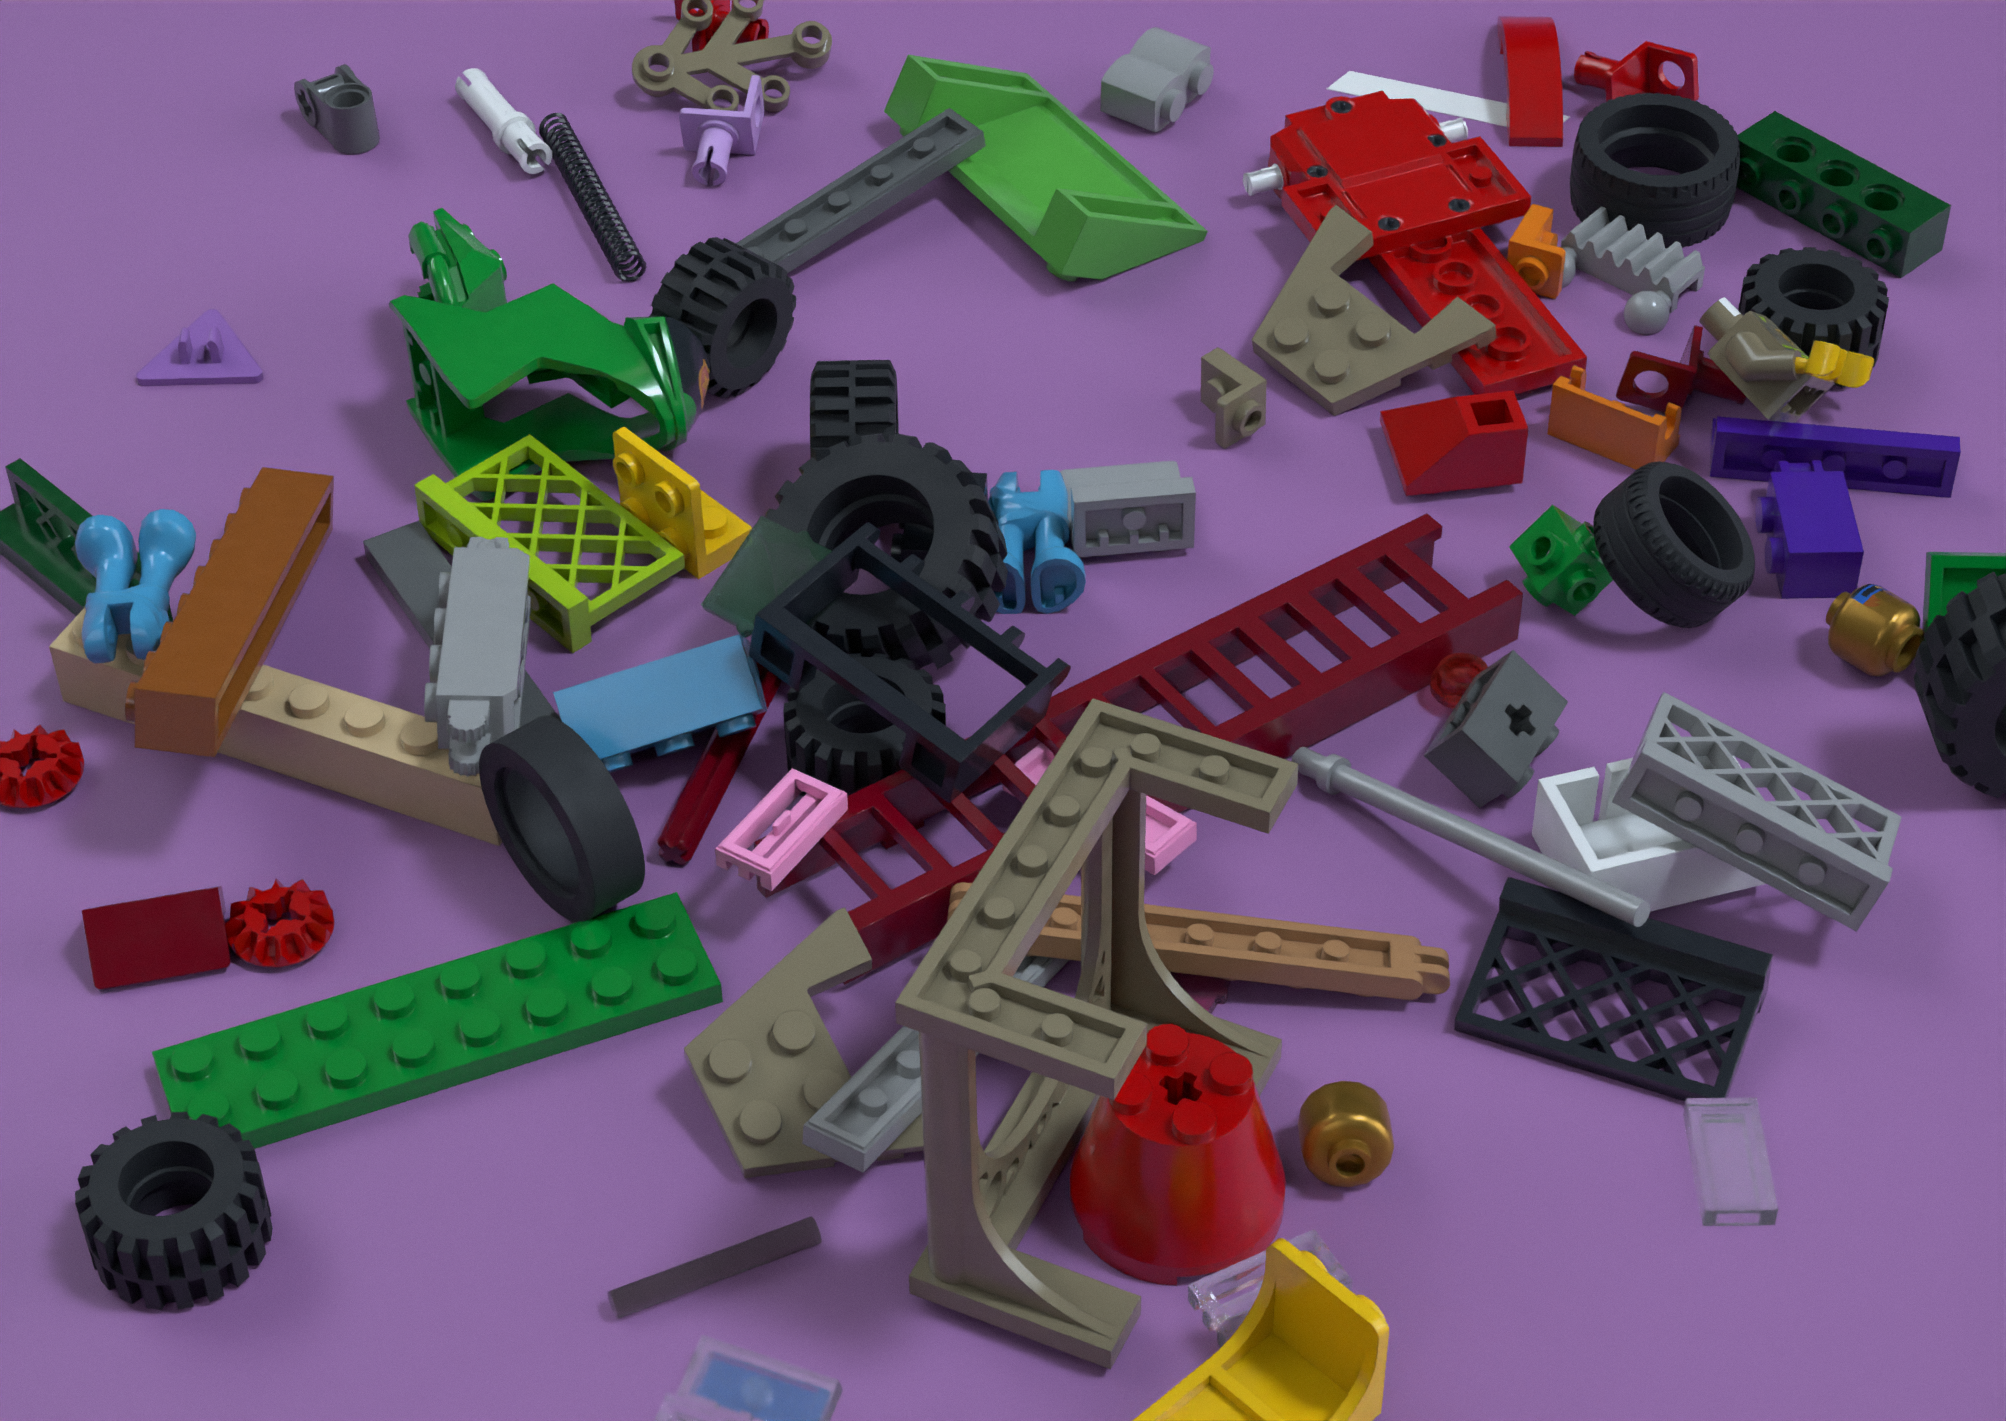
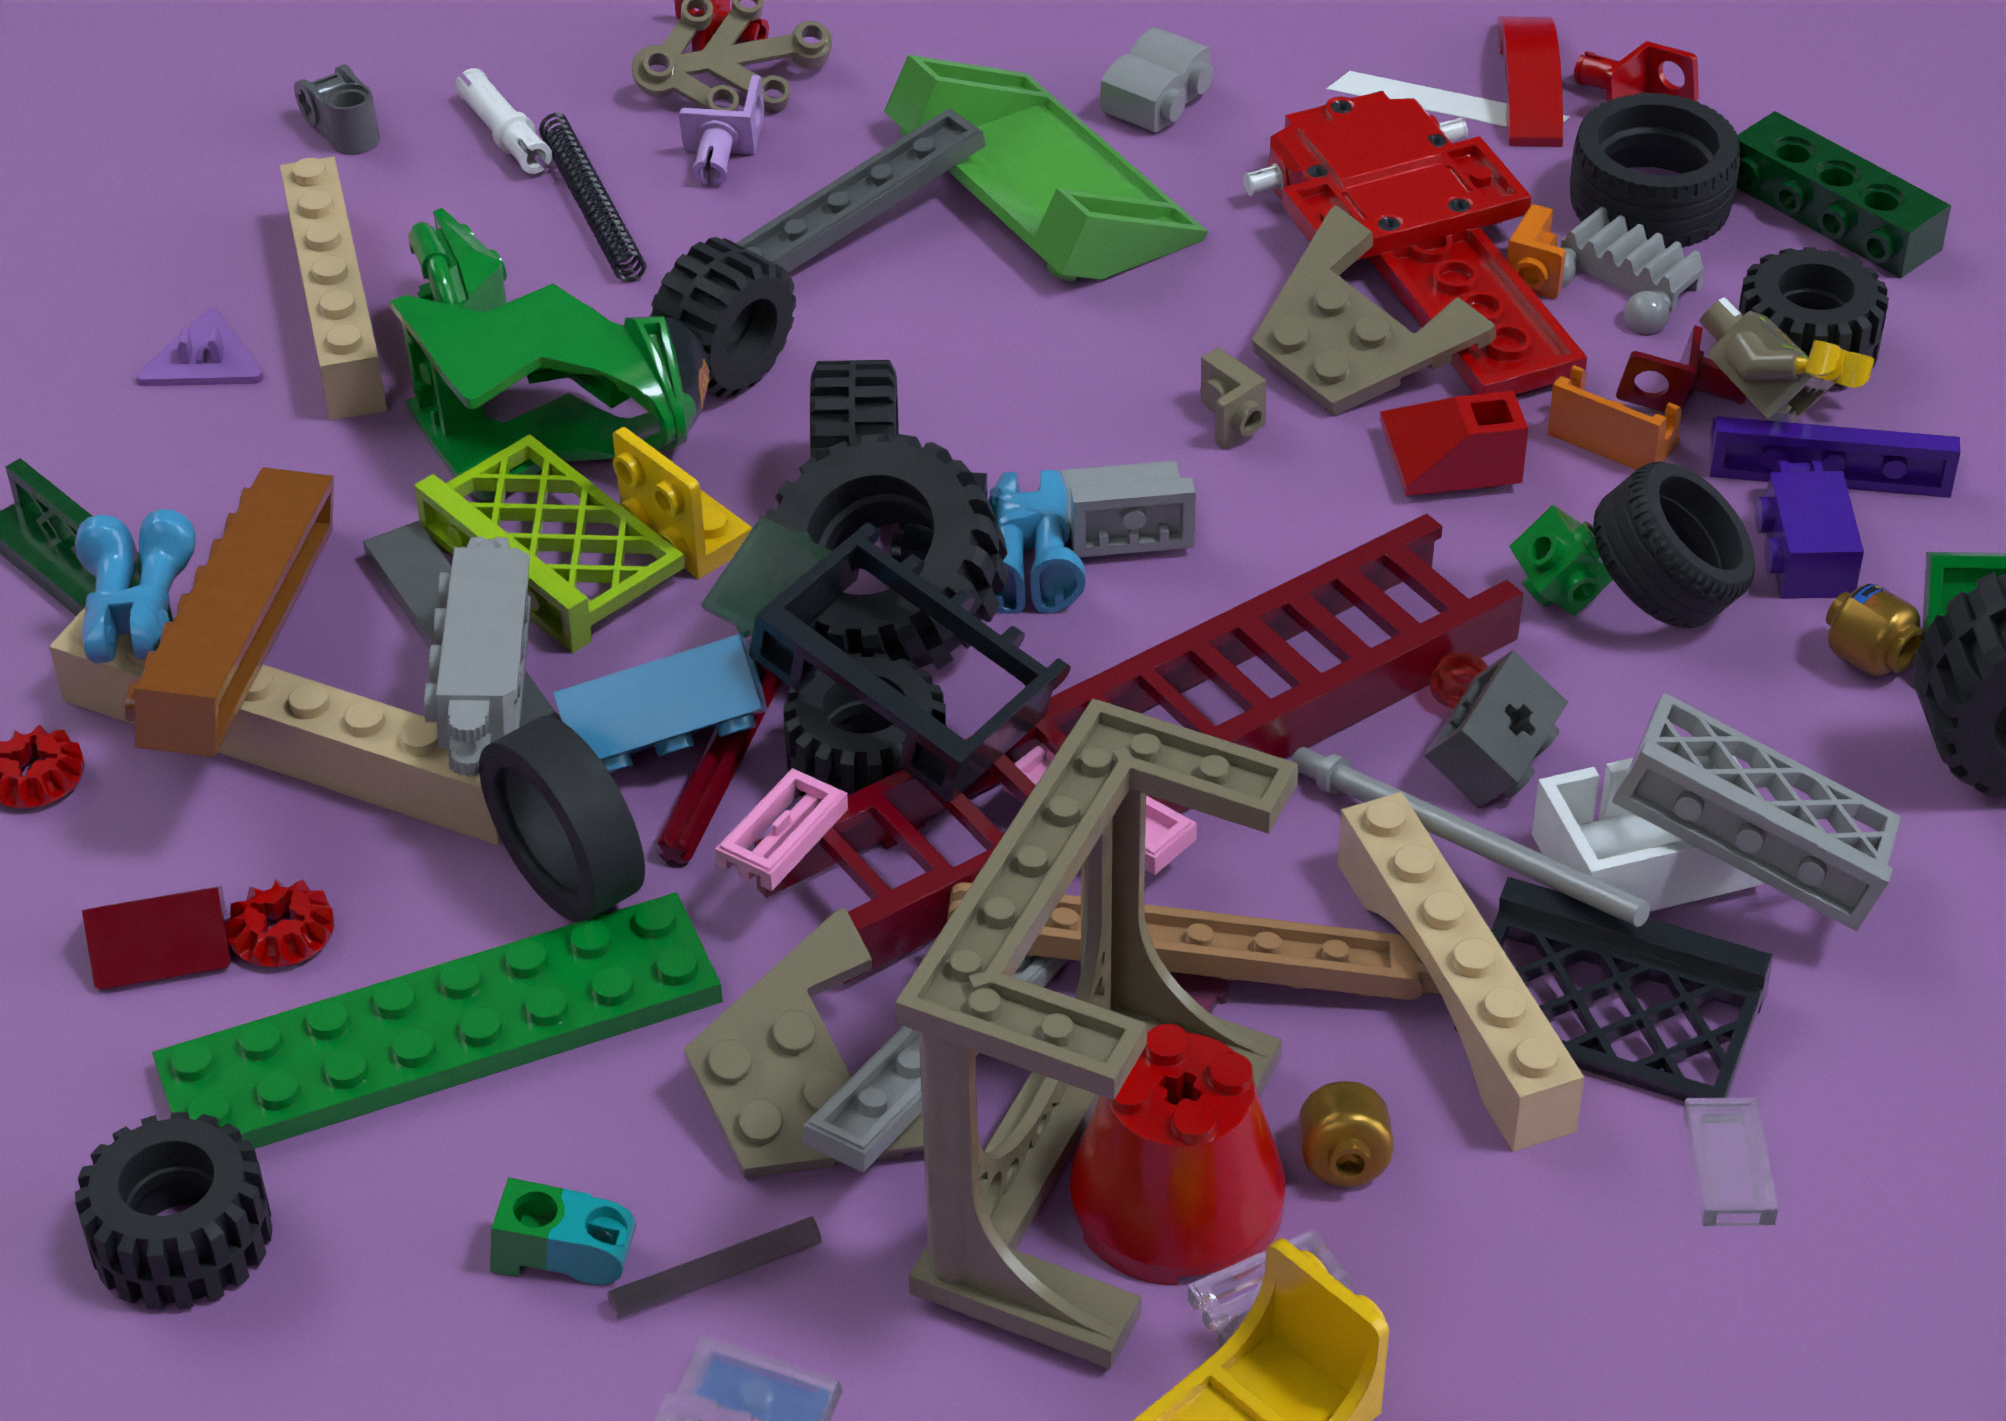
(333, 289): none -> tan brick
(560, 1233): none -> leg
(1512, 1048): none -> tan arch

